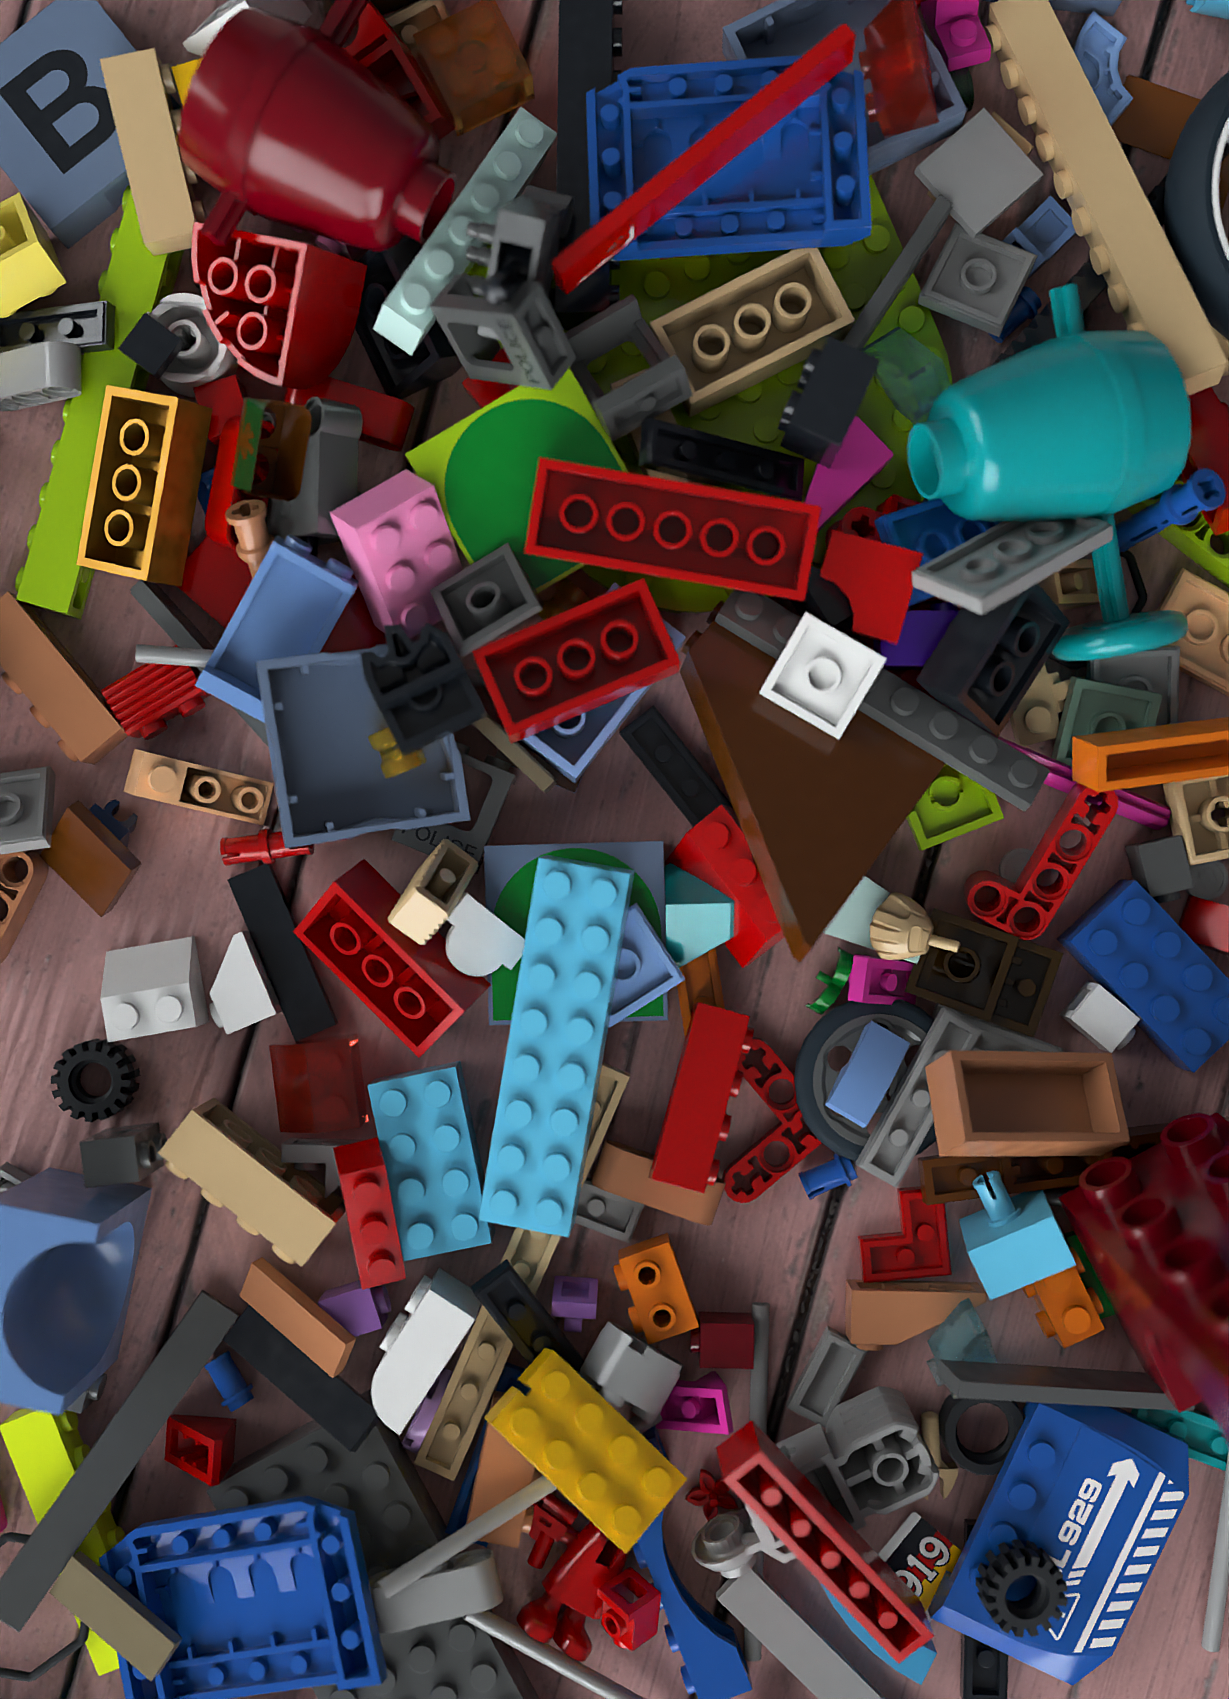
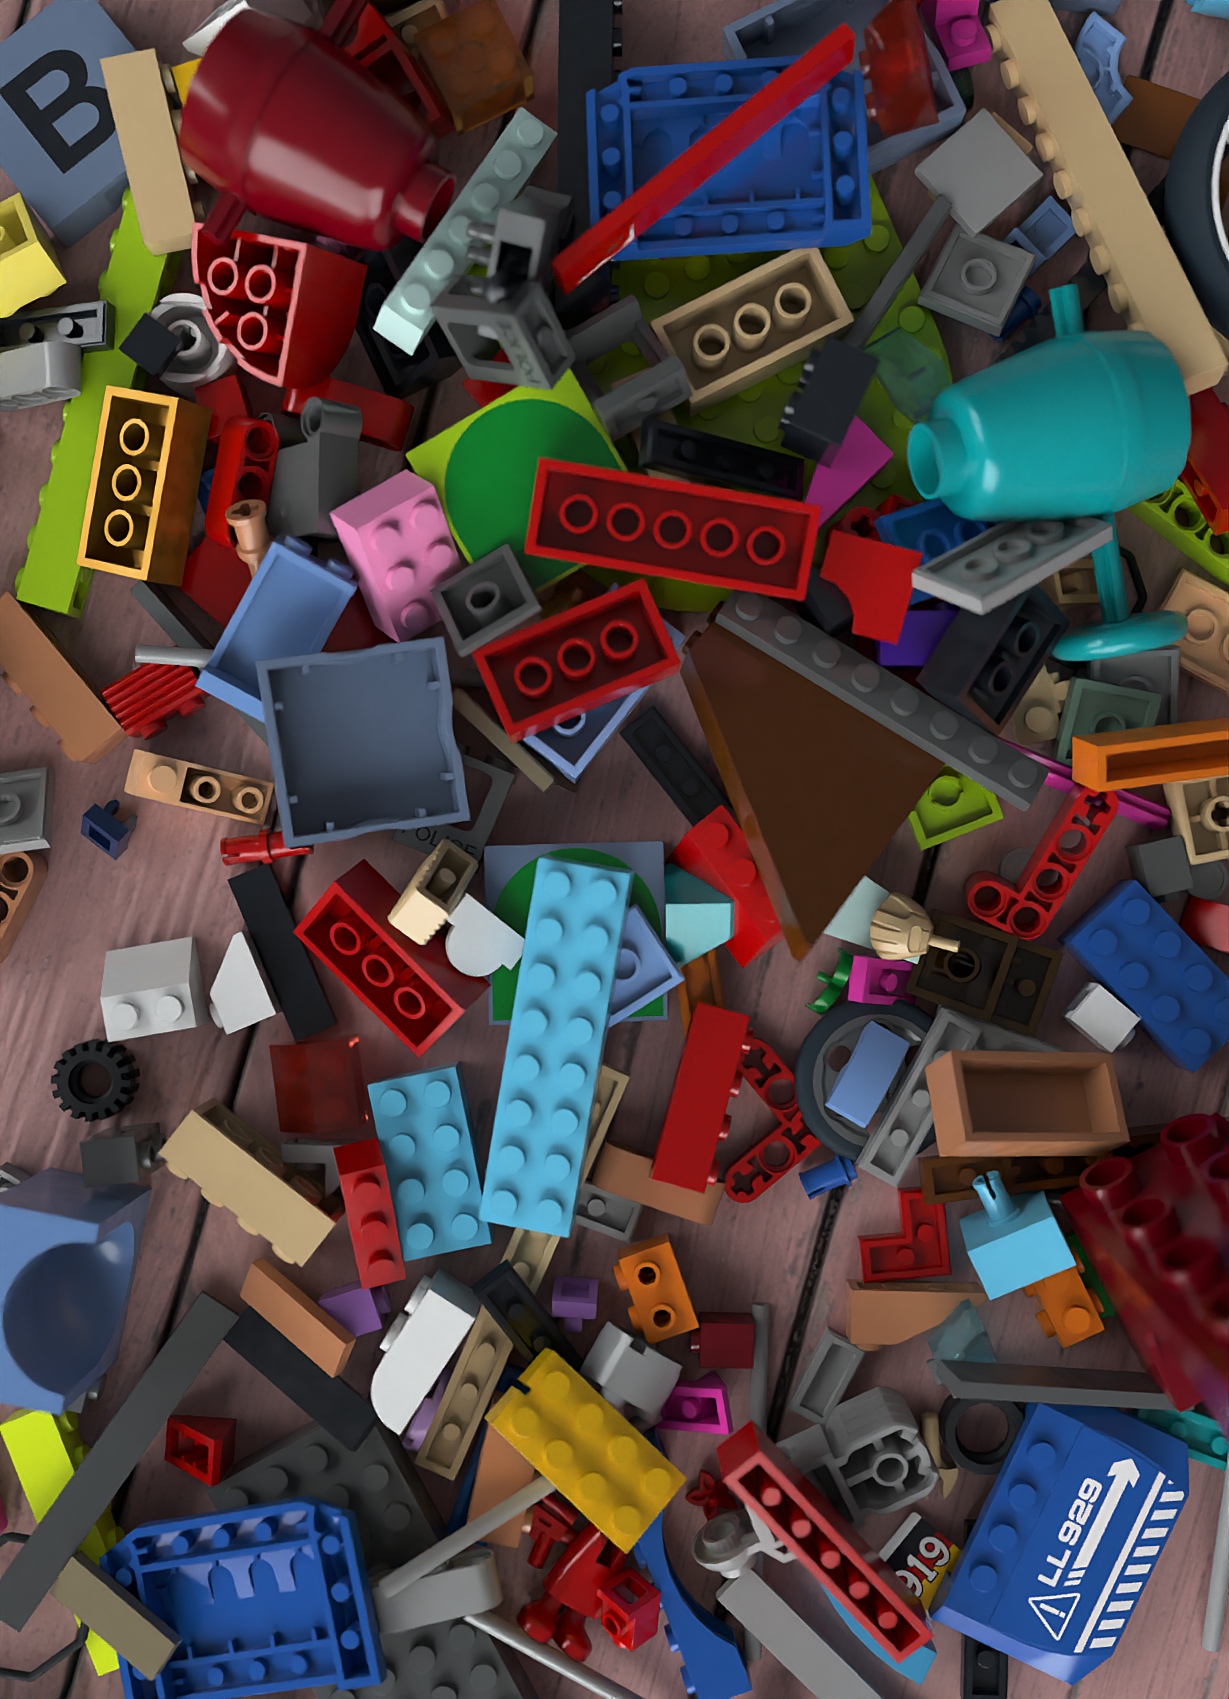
(90, 858): reddish brown tile -> none
(229, 1381): blue pin -> none
(289, 436): reddish brown piece -> none
(392, 760): clear yellow wheel -> none
(421, 687): black plate -> none
(822, 675): white plate -> none
(1034, 1608): black tyre -> none
(1176, 506): blue pin -> none

